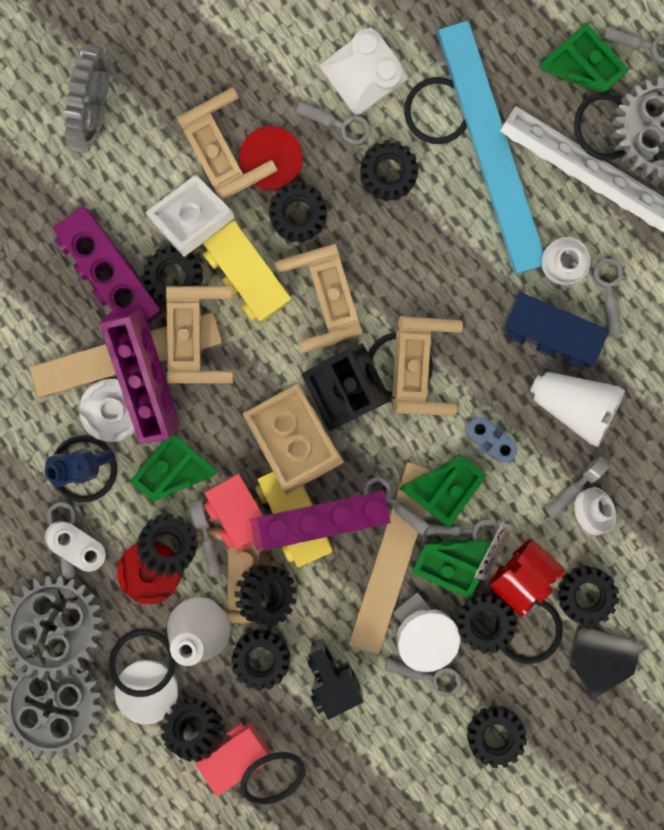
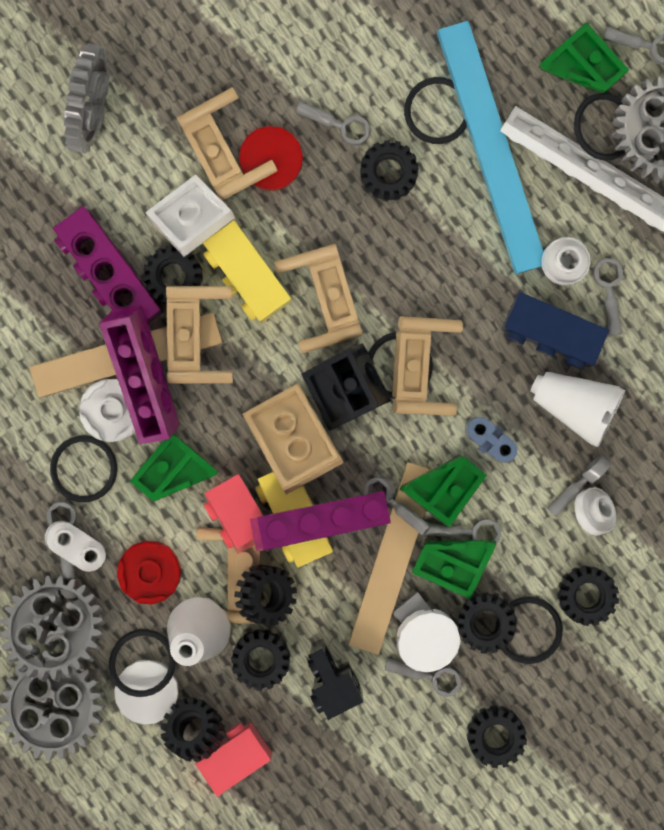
(76, 467): dark blue piece -> none
(170, 526): black tyre -> none
(202, 522): light grey piece -> none
(278, 755): black tyre -> none
(293, 193): black tyre -> none
(364, 71): white slope -> none
(493, 551): sticker -> none
(526, 577): red brick -> none
(602, 659): black slope -> none

